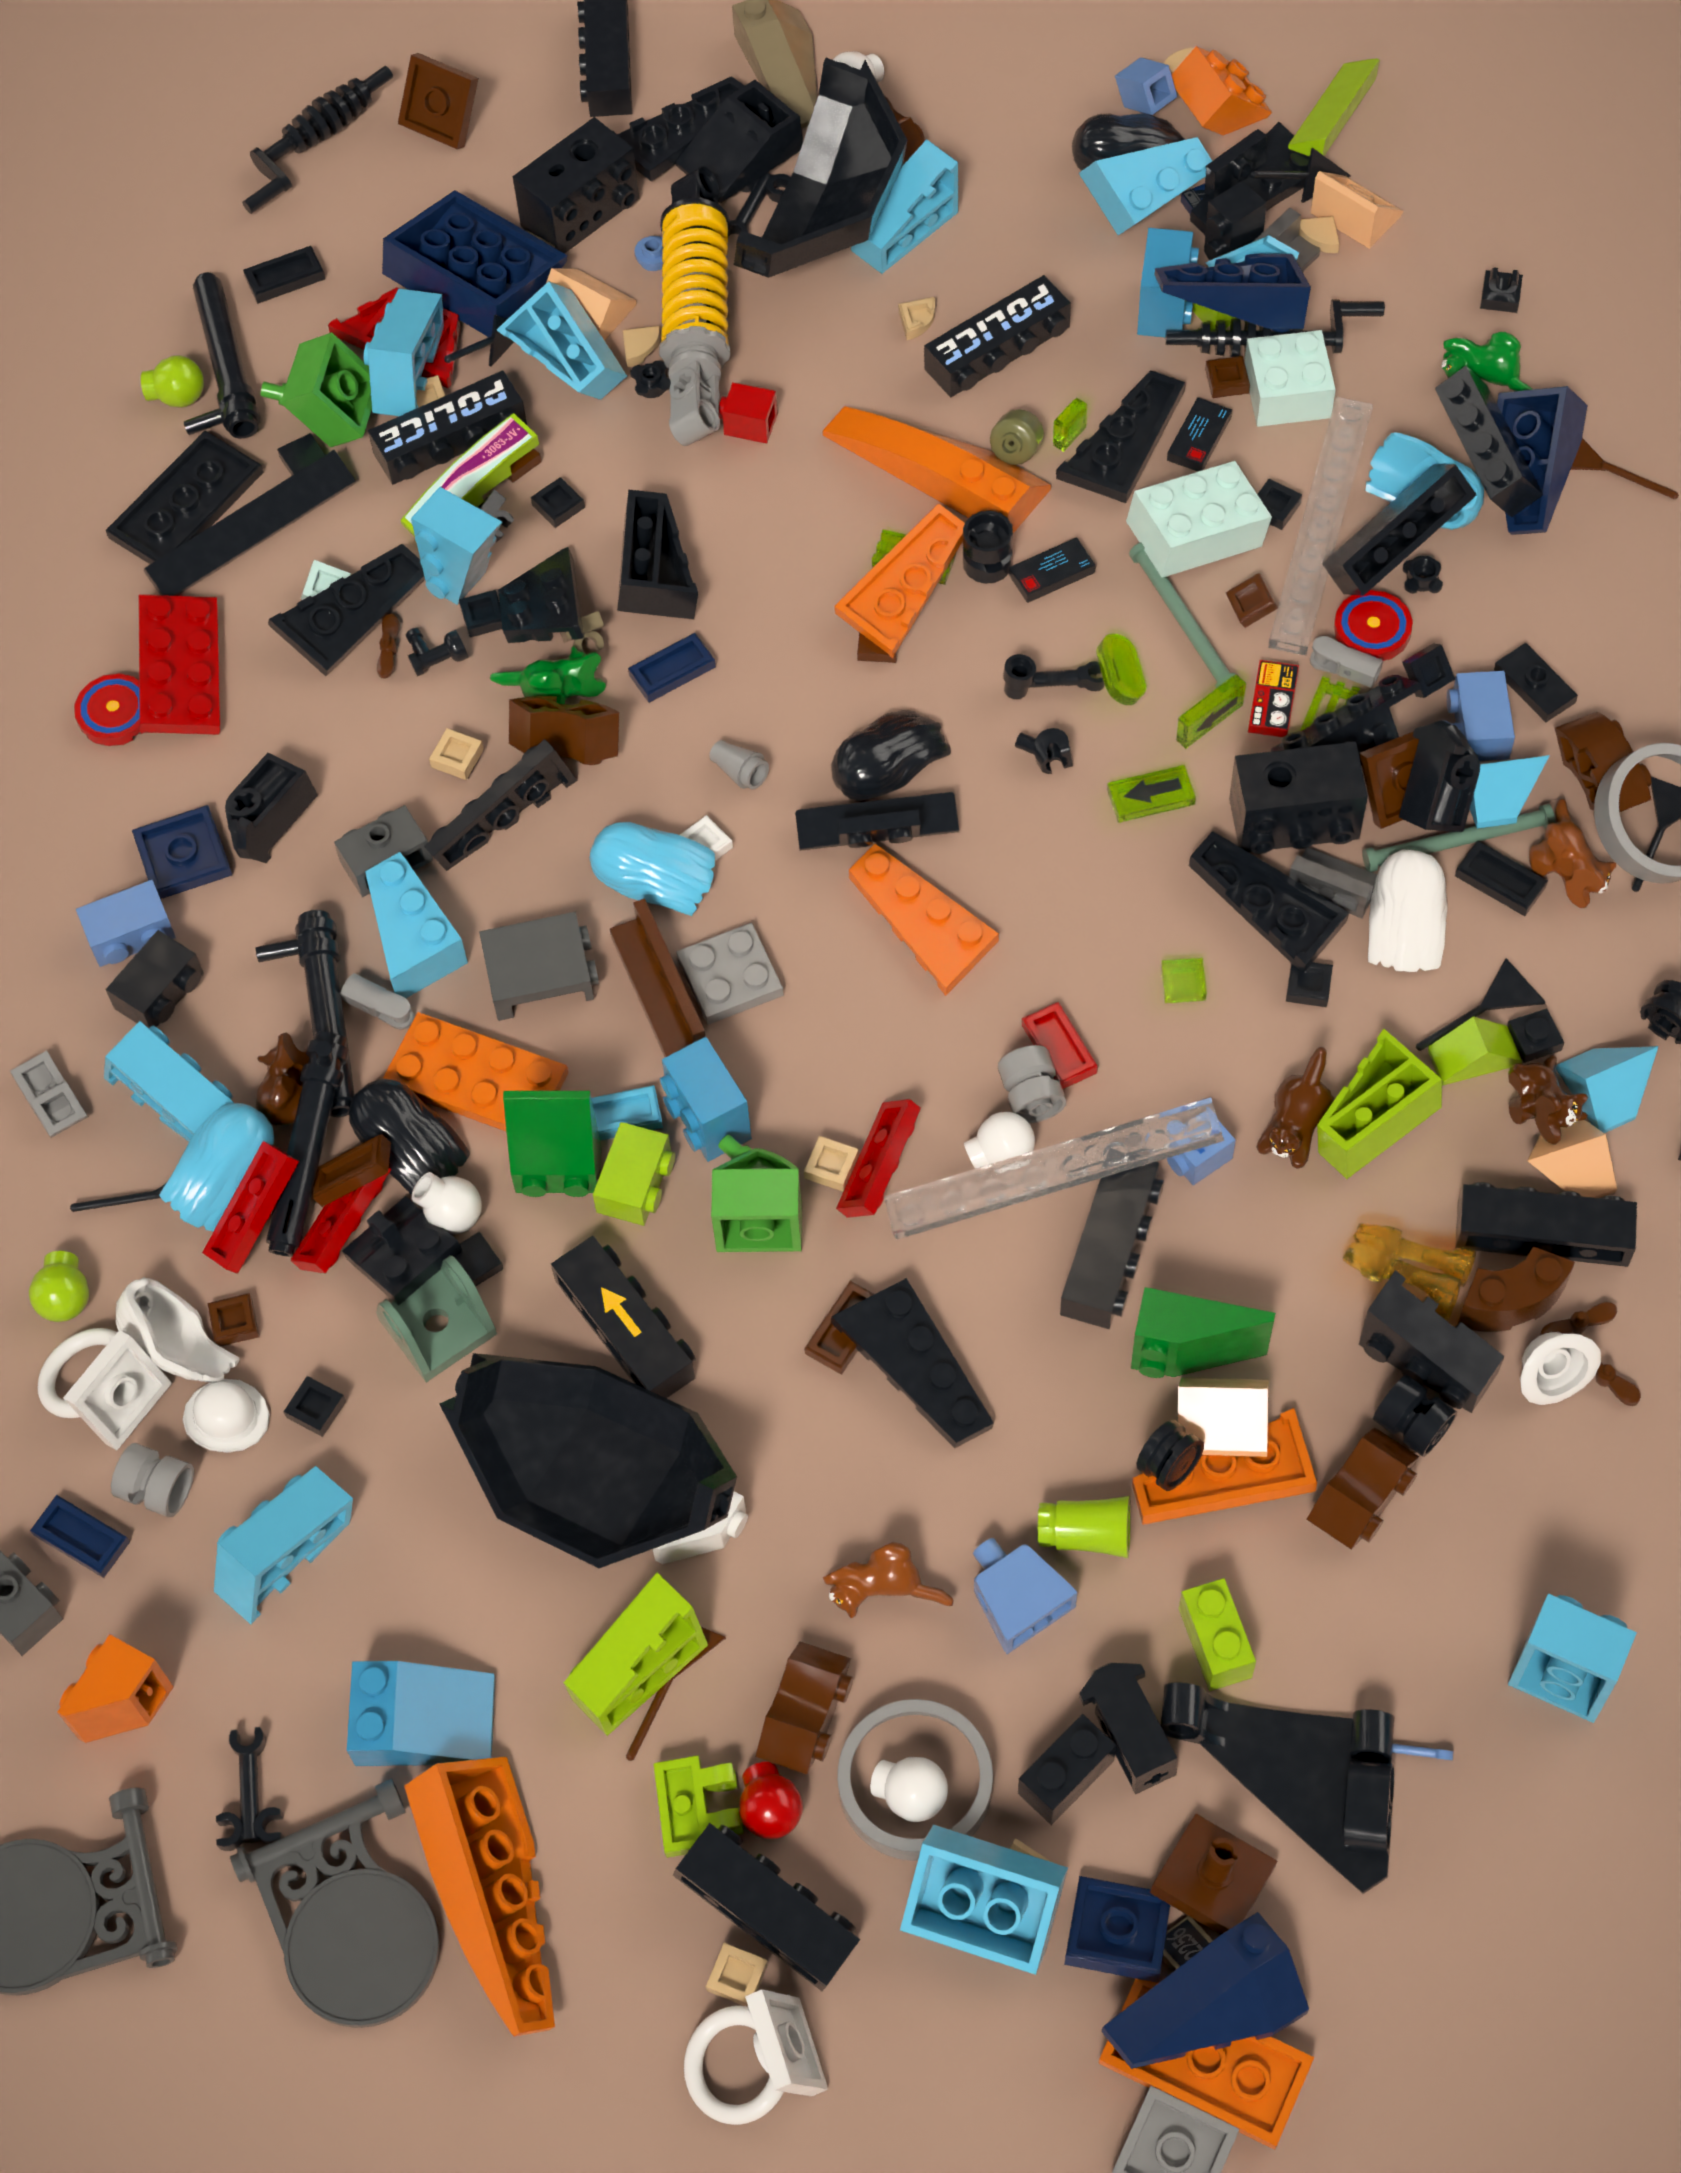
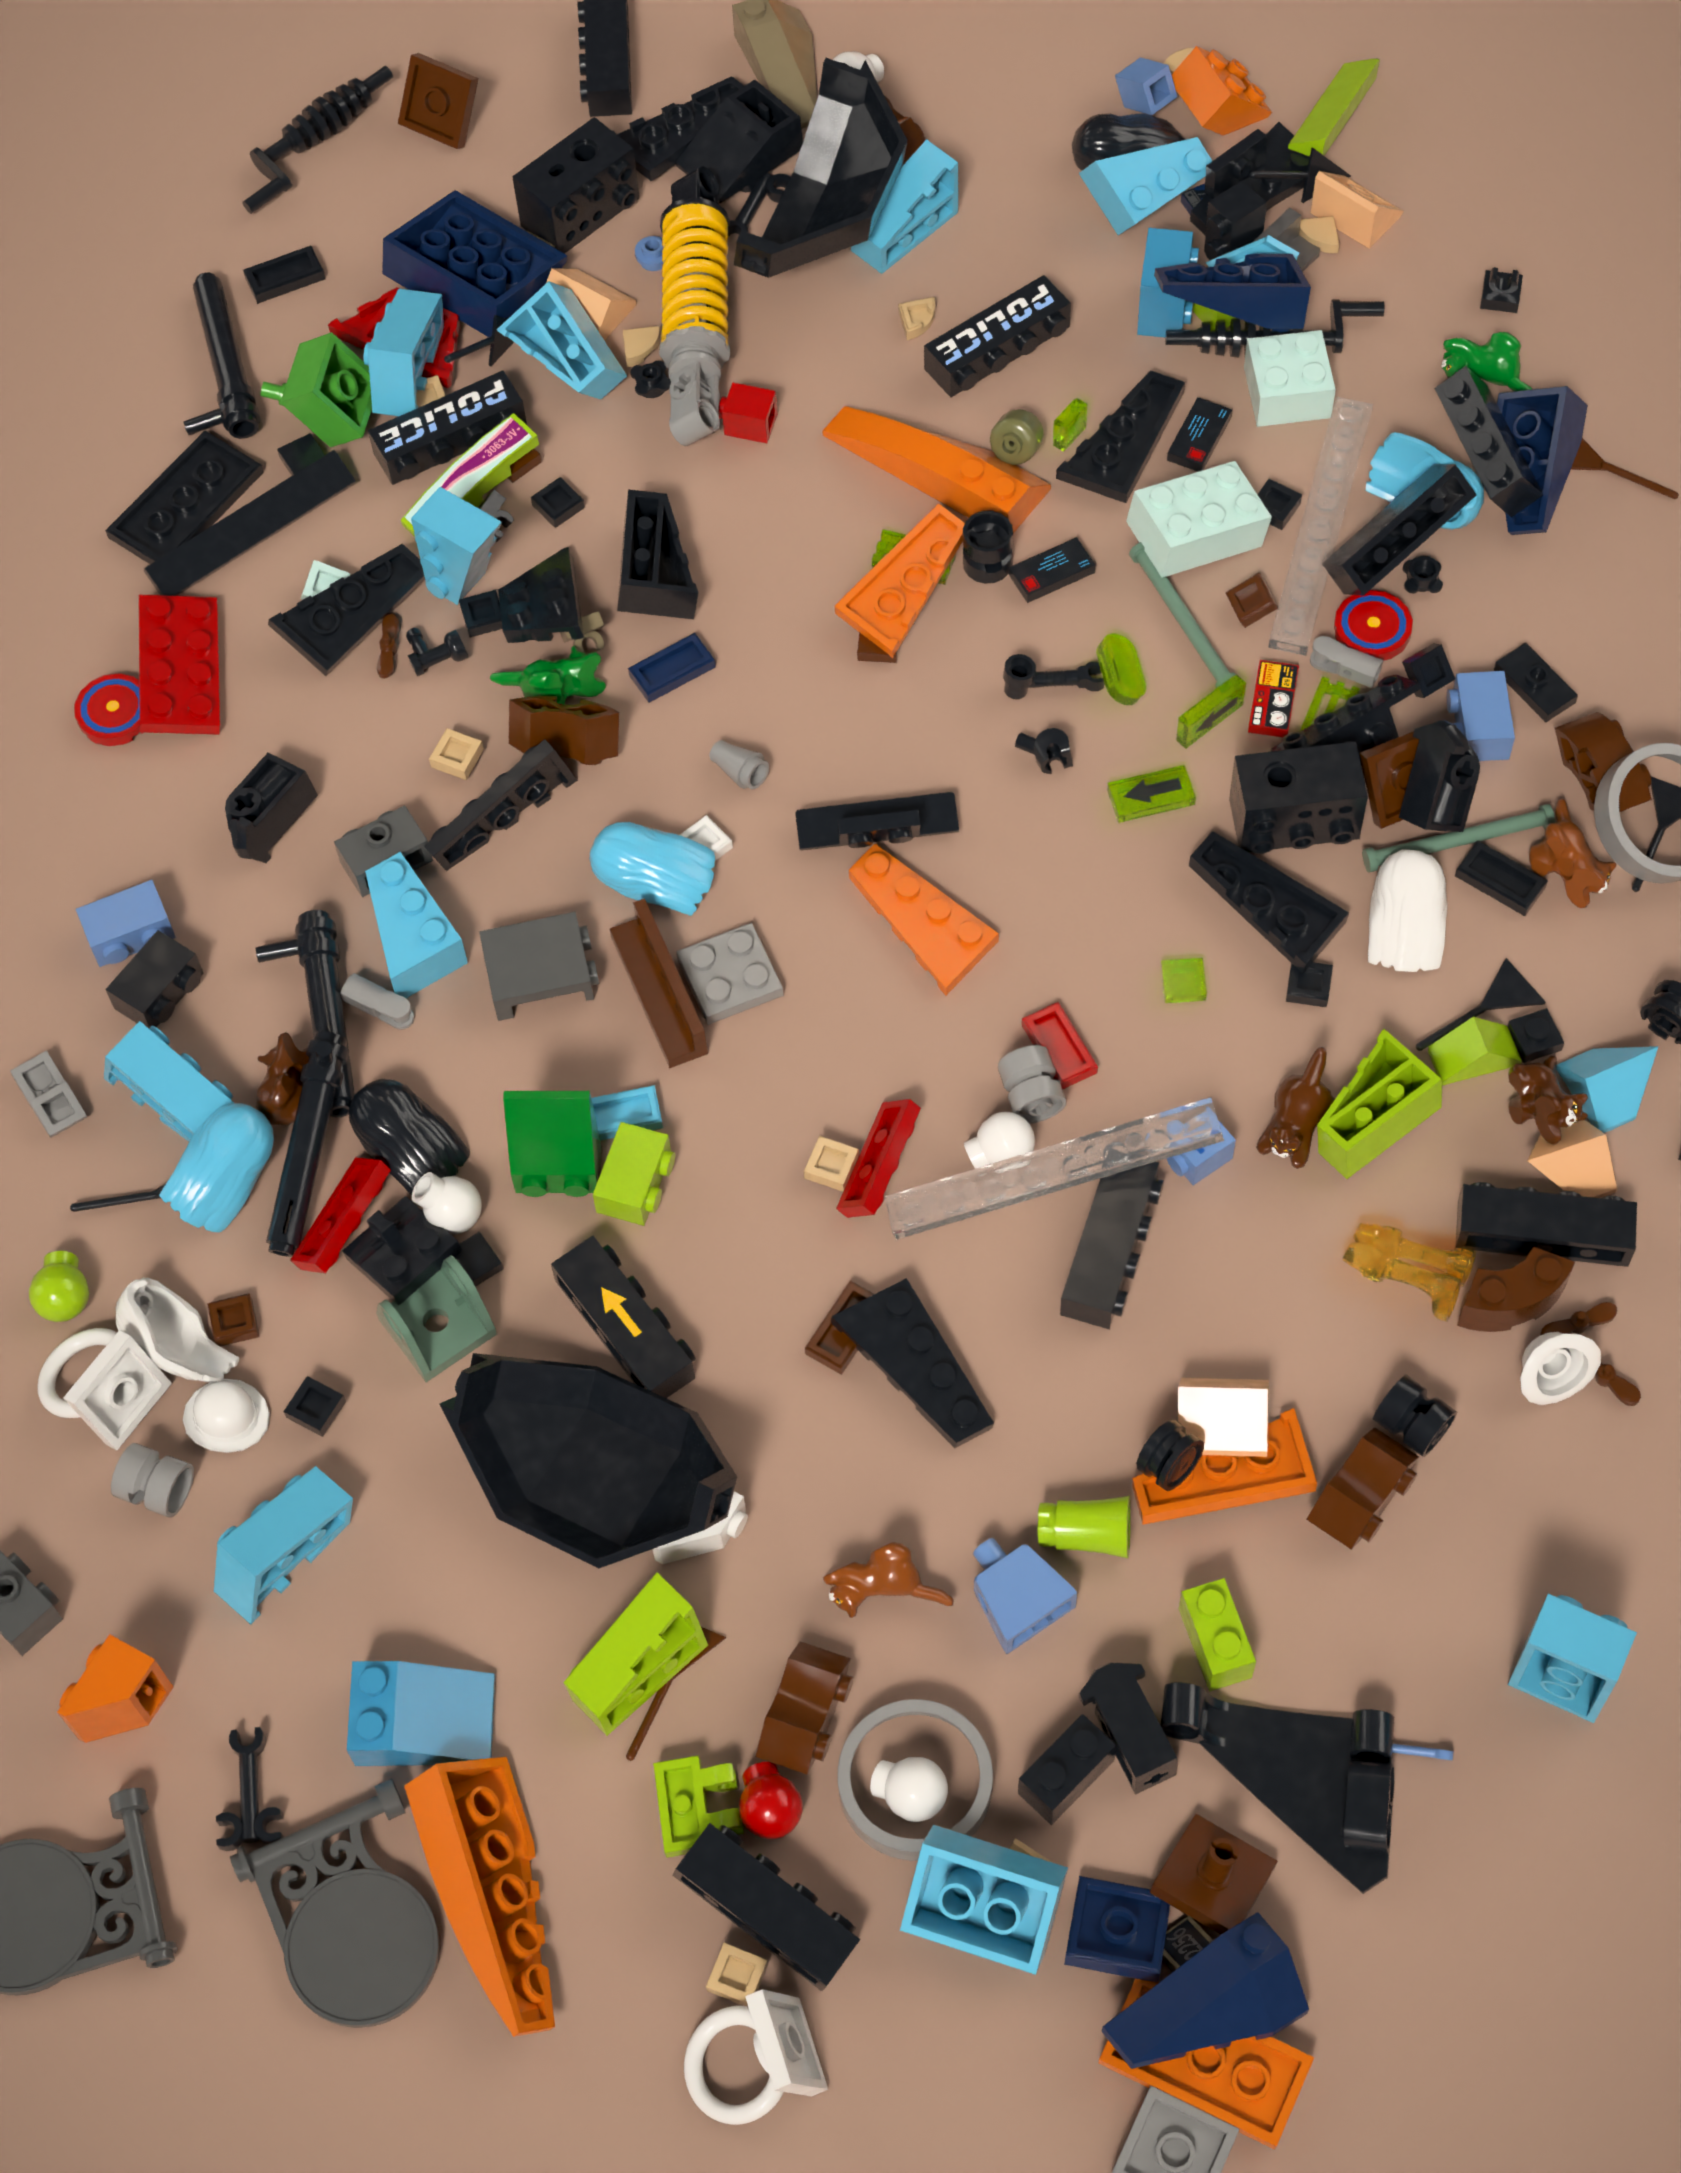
(80, 1536): dark blue tile -> none
(173, 381): lime piece -> none
(182, 852): dark blue tile -> none
(250, 1207): red plate -> none
(352, 1170): reddish brown tile -> none
(468, 1070): orange plate -> none
(704, 1098): dark azure brick -> none
(755, 1201): bright green piece -> none
(887, 754): black hair -> none
(1194, 1334): green slope -> none
(1227, 377): reddish brown tile -> none
(1335, 880): flat silver panel -> none
(1428, 1347): black wedge -> none
(1504, 790): medium azure slope -> none

